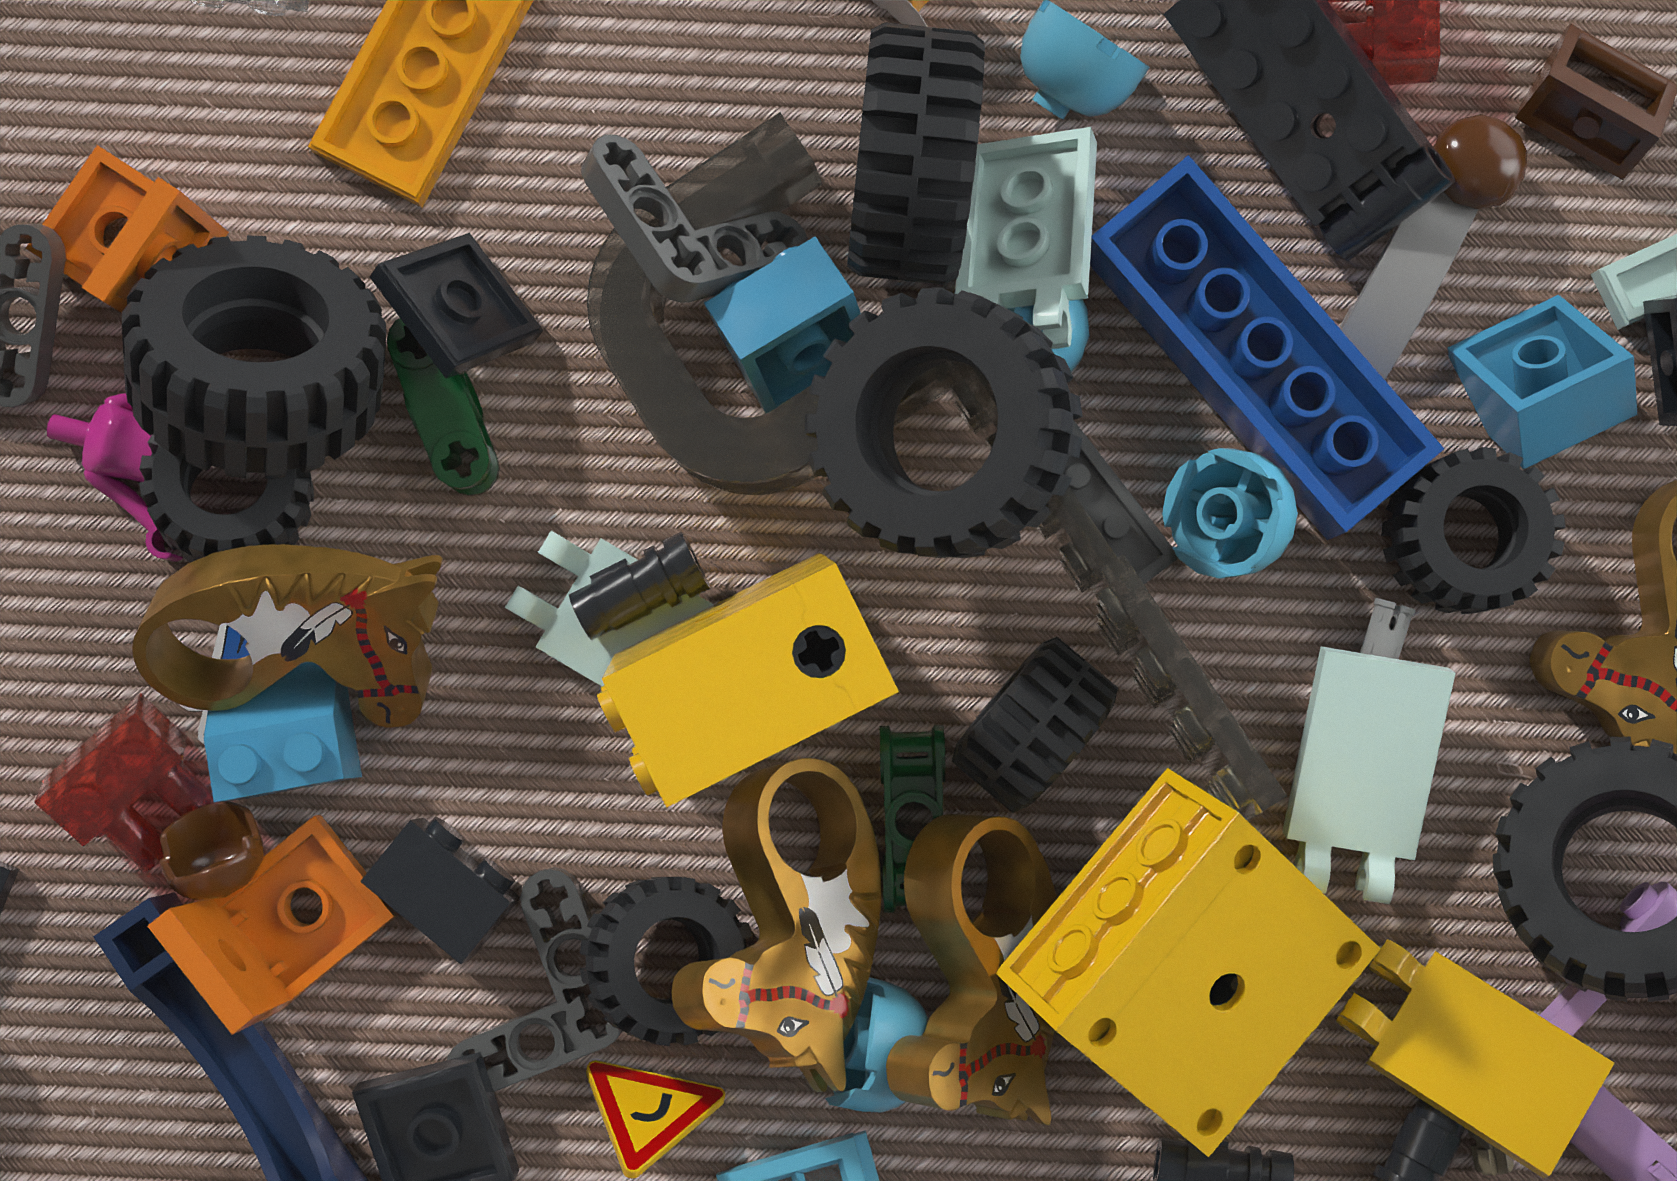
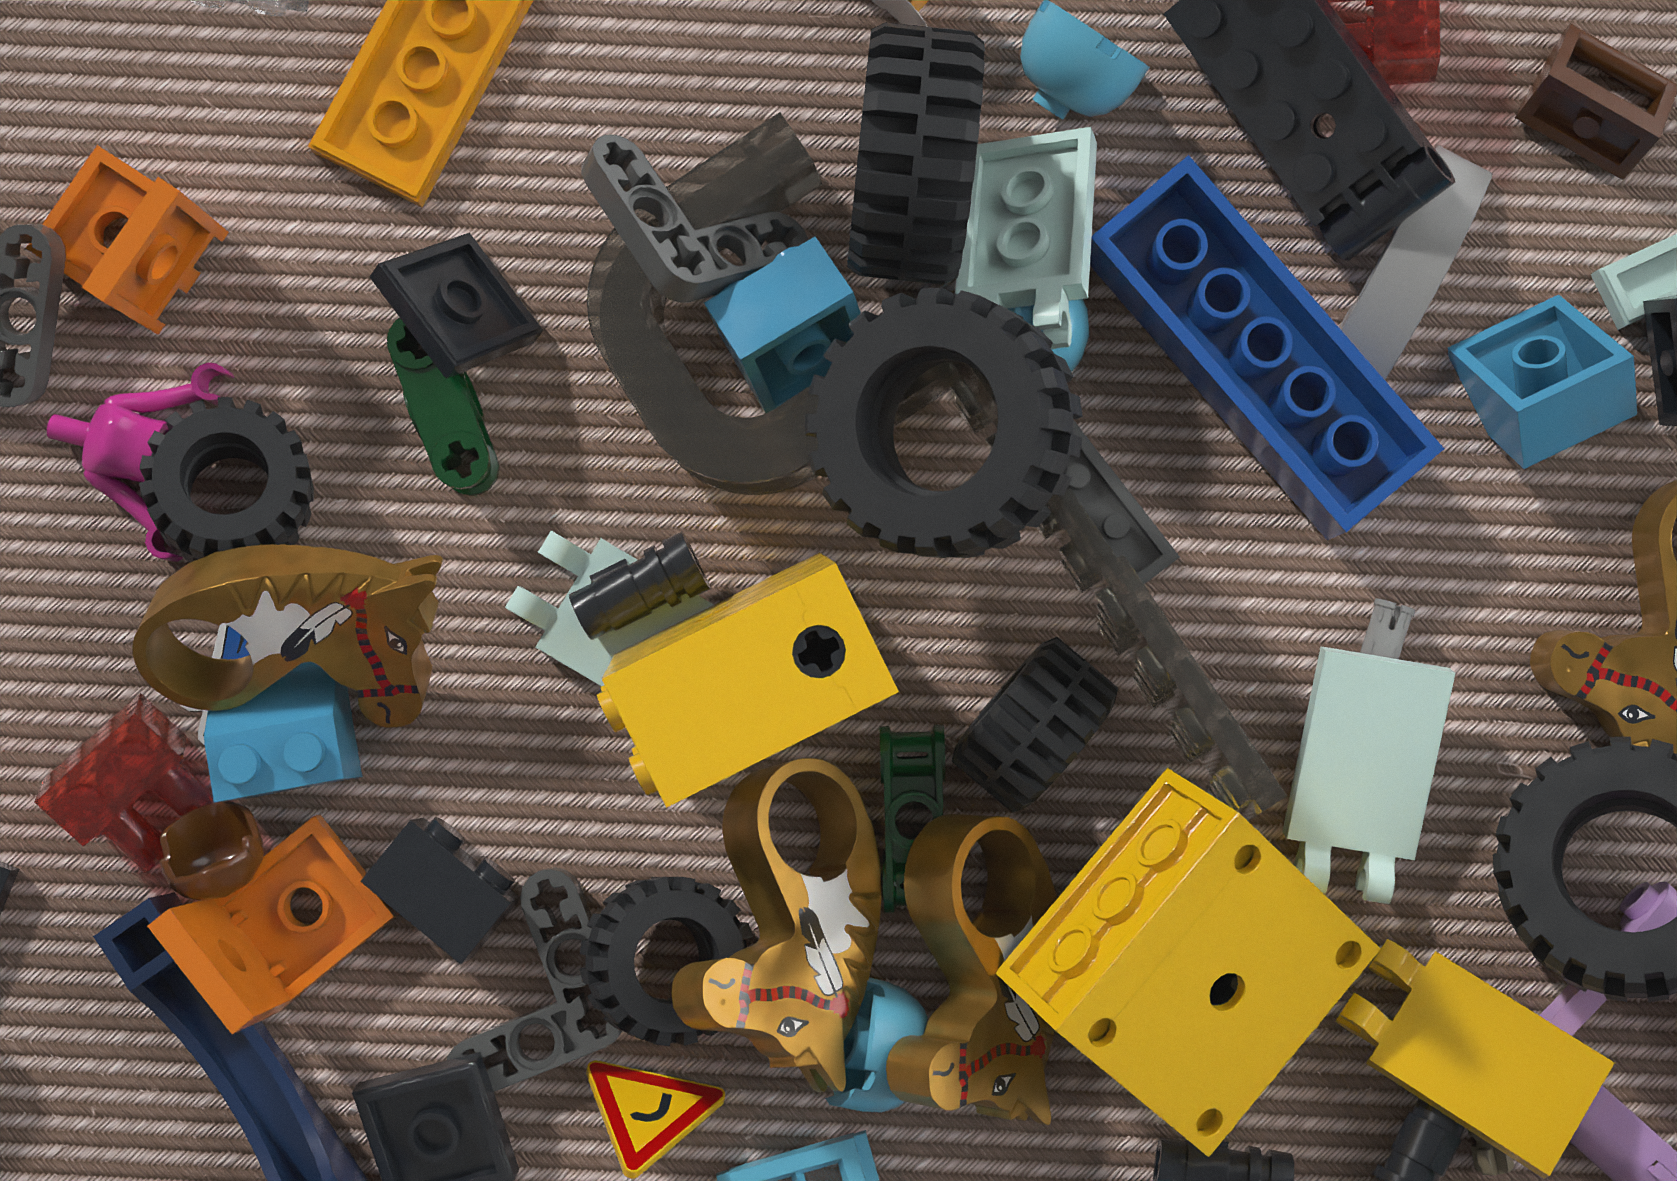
(243, 411): black tyre -> none
(1230, 513): medium azure cylinder -> none
(1484, 159): reddish brown hair -> none
(1522, 521): black tyre -> none

